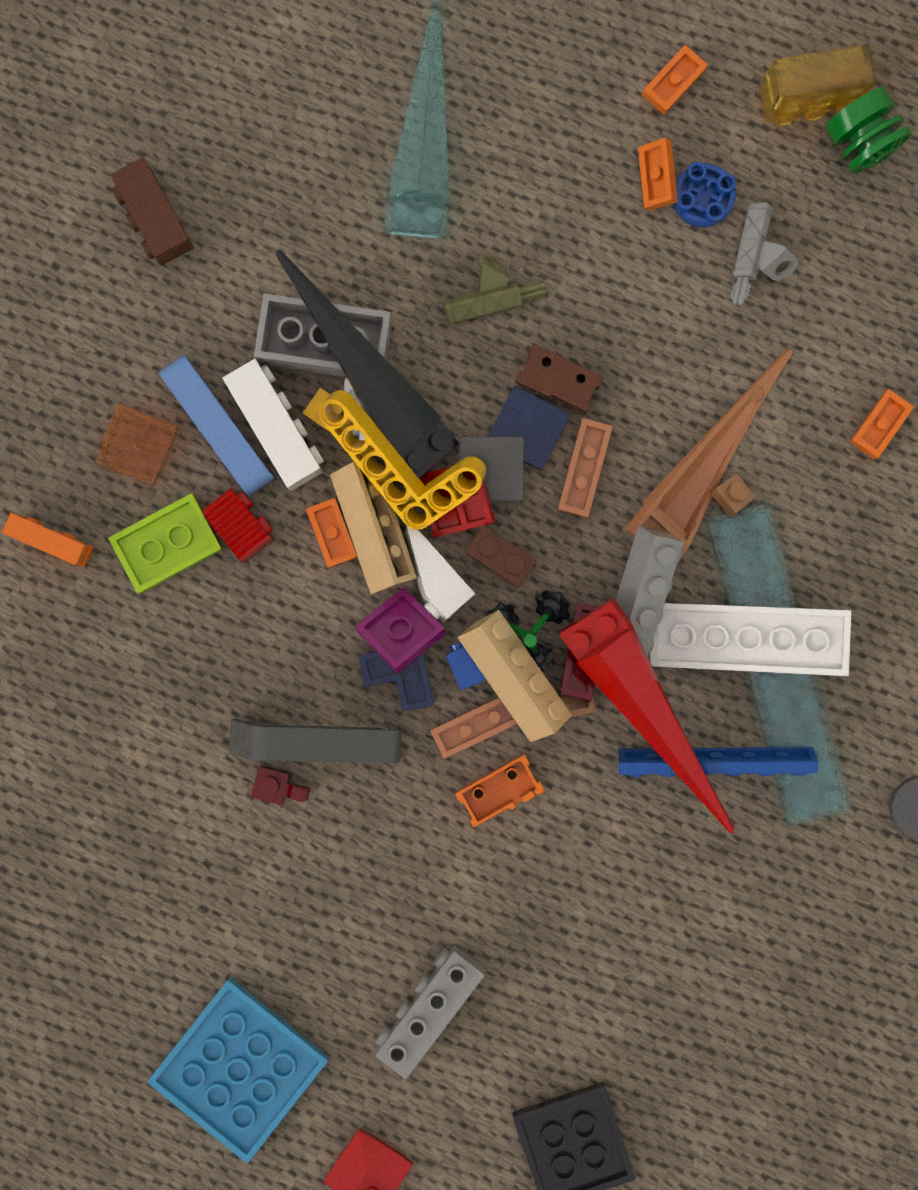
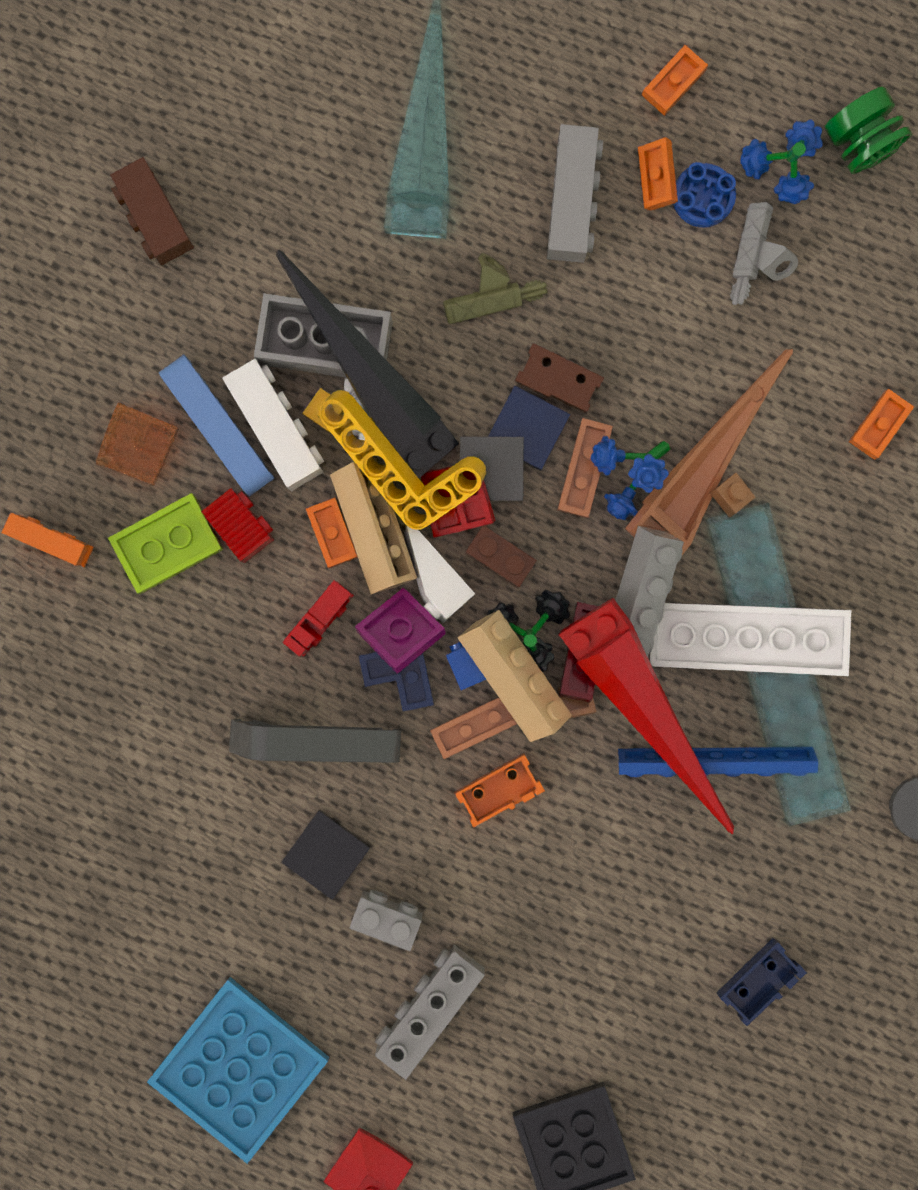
(274, 785): dark red plate -> none
(318, 619): none -> red piece
(326, 854): none -> black tile
(386, 919): none -> light grey brick
(572, 193): none -> light grey brick
(647, 473): none -> blue plant
(760, 981): none -> dark blue piece
(802, 141): none -> blue plant
(815, 83): clear yellow piece -> none

